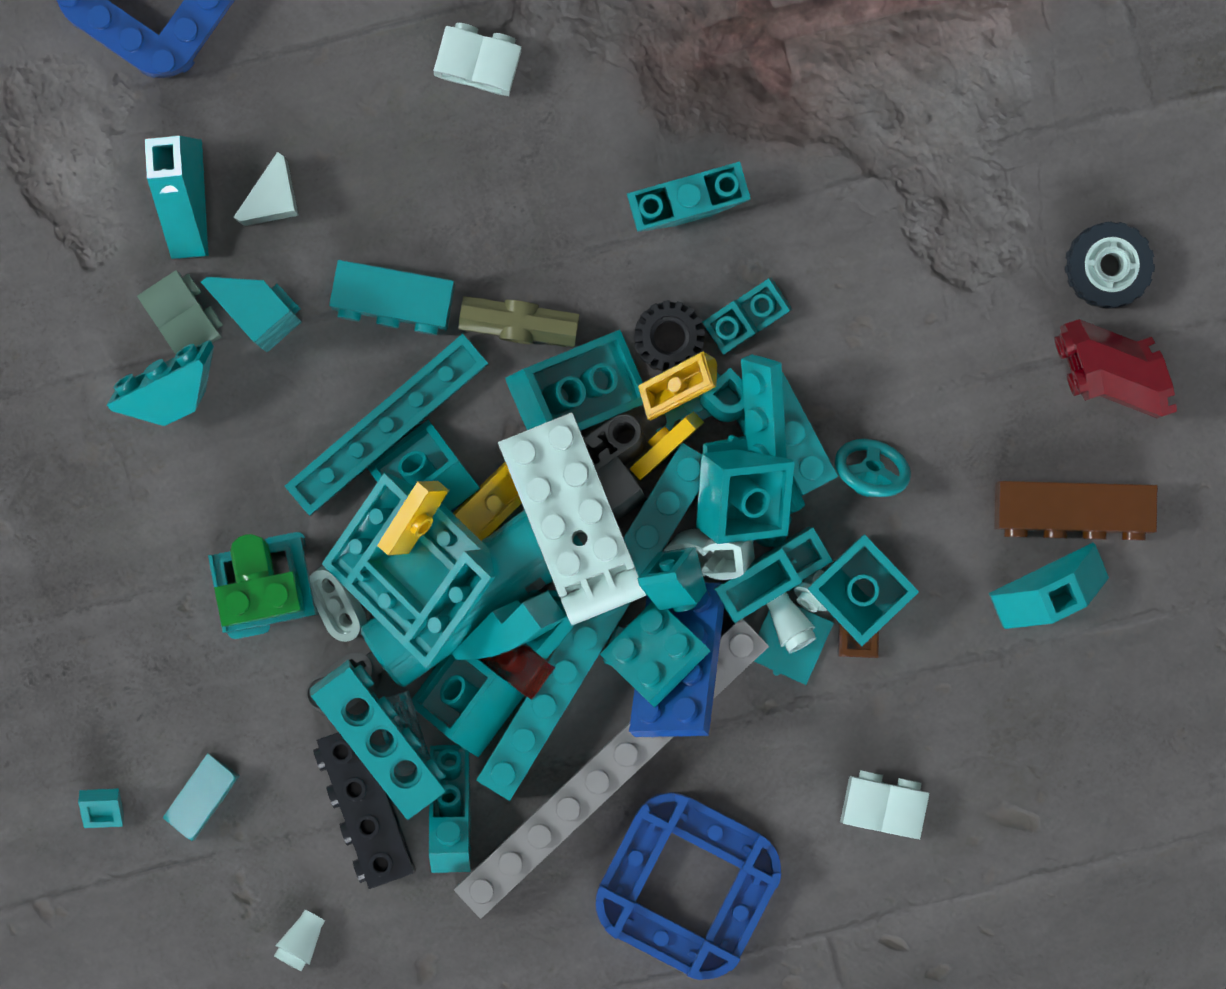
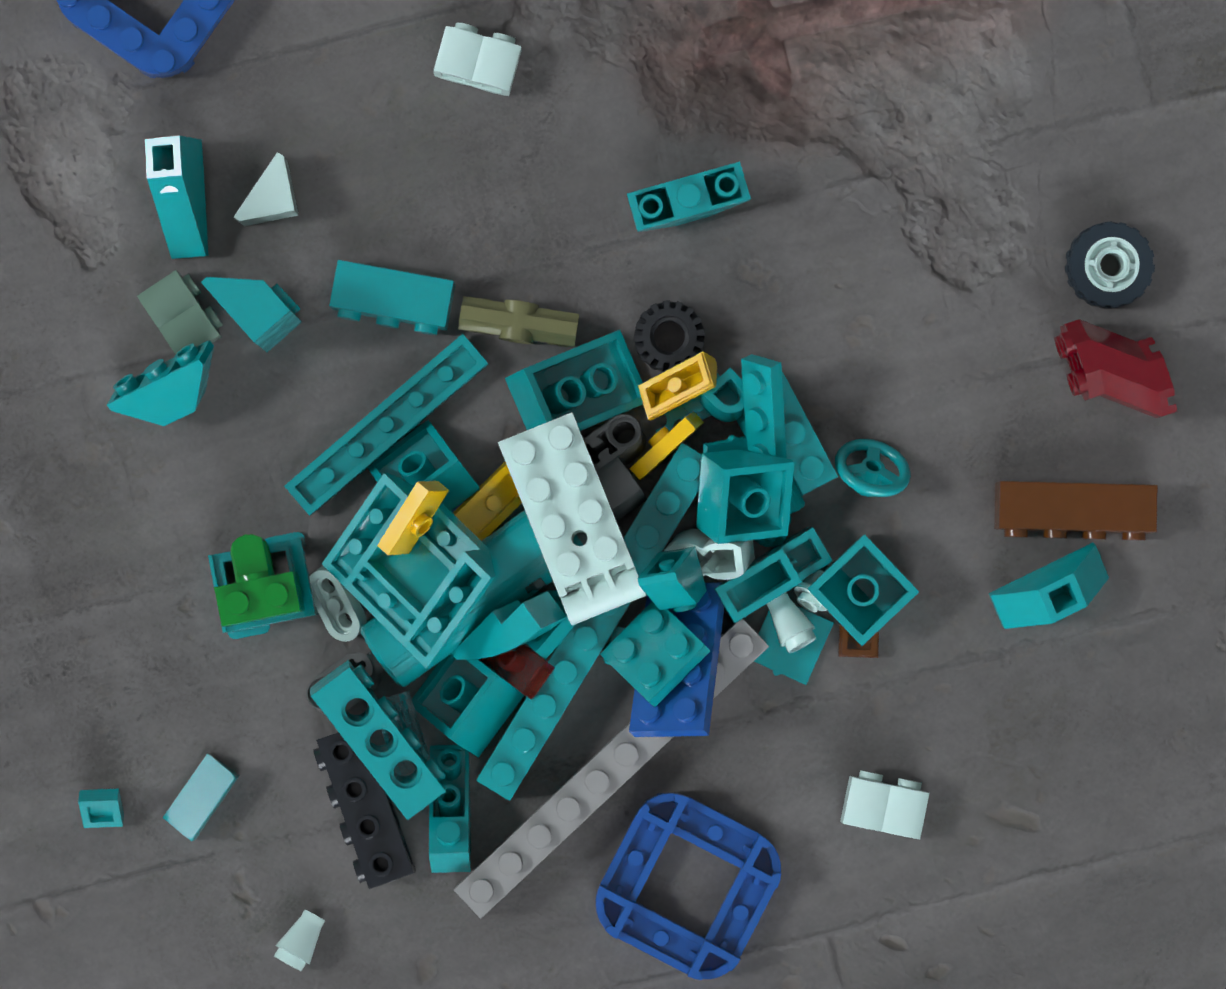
(747, 315): teal slope -> none

